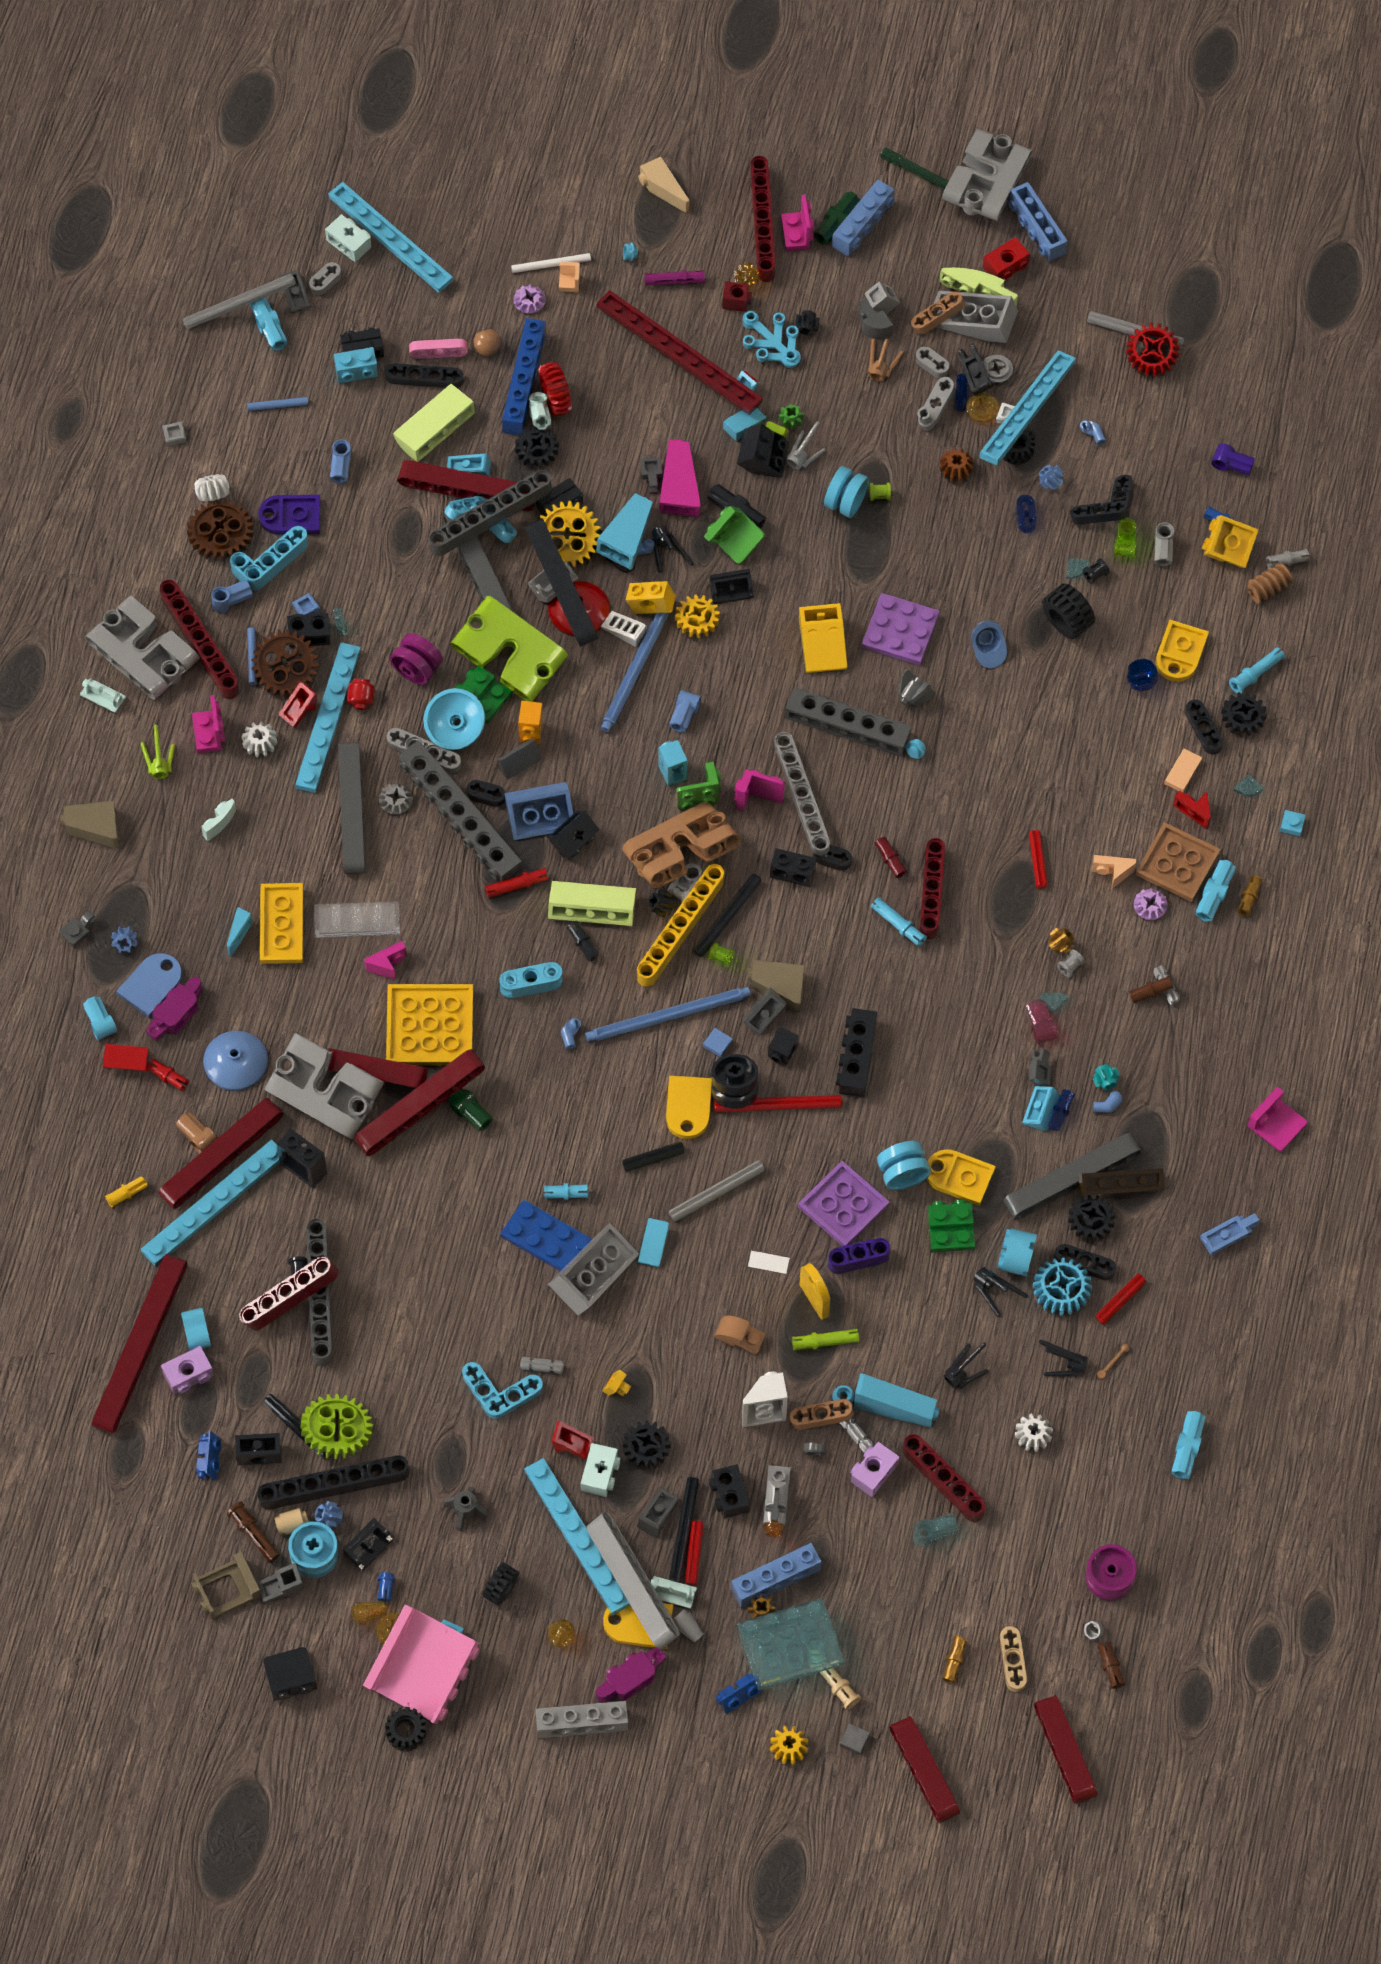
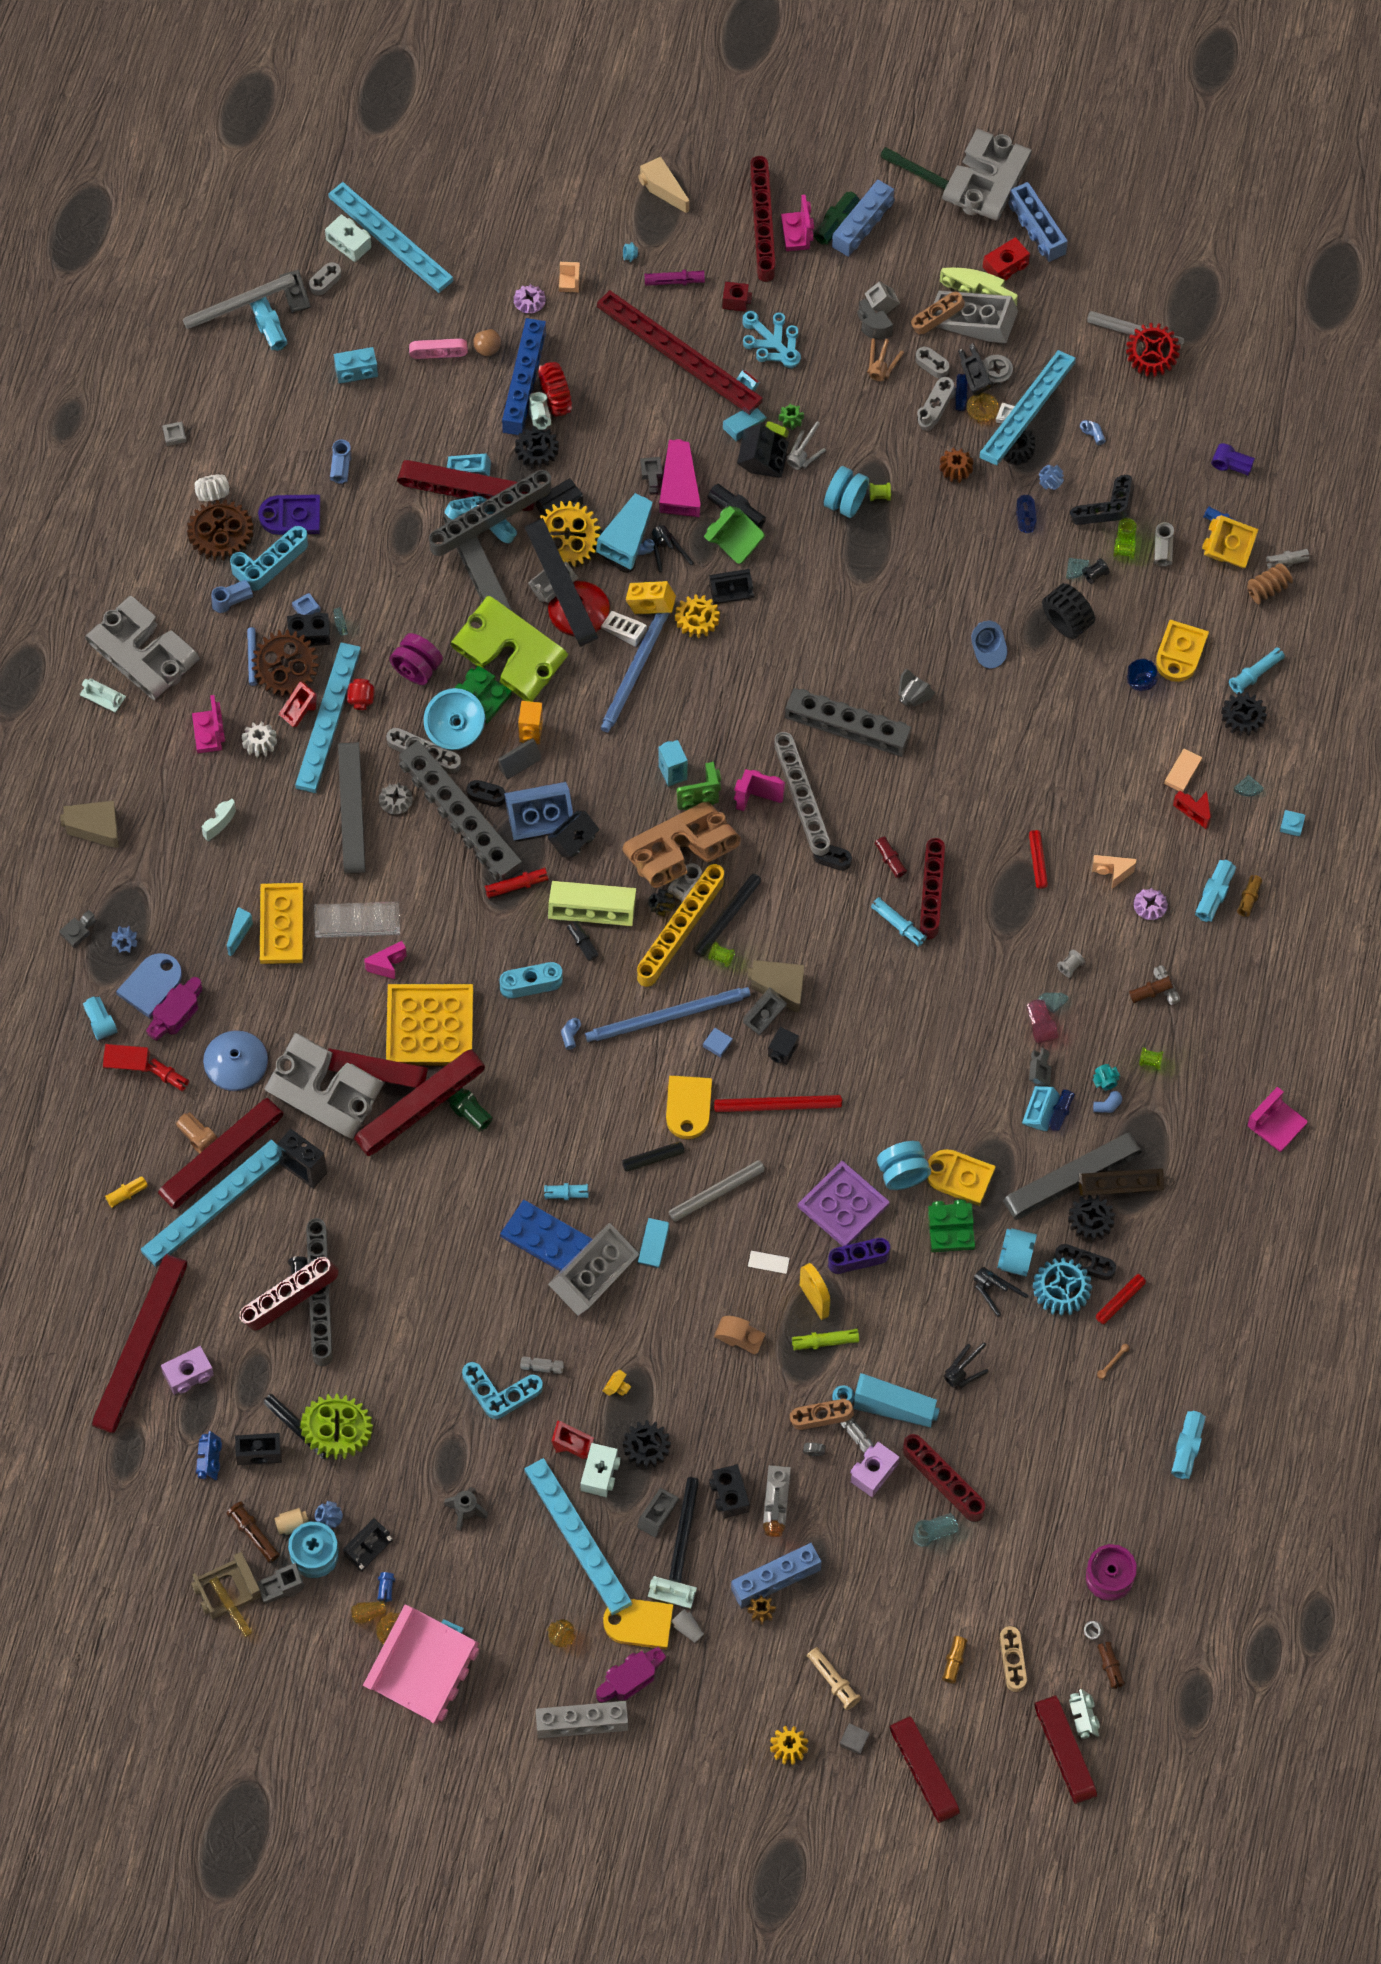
(159, 768): lime plant -> none
(196, 1329): medium azure axle -> none
(203, 646): dark red beam -> none
(230, 1606): none -> clear yellow bar
(277, 404): medium blue bar -> none
(290, 1673): black bracket -> none
(341, 1474): black beam -> none
(363, 339): black brick -> none
(408, 1741): black tyre -> none
(425, 372): black beam -> none
(434, 422): yellowish green brick -> none
(501, 1584): black tyre -> none
(549, 263): white bar -> none
(633, 1580): light grey beam -> none
(686, 706): medium blue piece -> none
(694, 1553): red axle -> none
(732, 1698): blue hinge -> none
(734, 1081): black wheel -> none
(746, 274): clear yellow gear -> none
(765, 1401): white slope -> none
(789, 1644): clear light blue slope -> none
(792, 867): black brick -> none
(807, 322): black gear -> none
(823, 638): yellow slope -> none
(856, 1083): black brick -> none
(900, 629): medium lavender plate -> none
(915, 748): medium azure plate -> none
(1025, 1429): white gear -> none
(1061, 940): pearl gold gear -> none
(1076, 1361): black plant -> none
(1088, 1722): none -> light aqua hinge
(1151, 1058): none -> clear neon green bush
(1177, 862): medium nougat plate -> none
(1203, 736): black beam -> none
(1228, 1233): medium blue hinge -> none

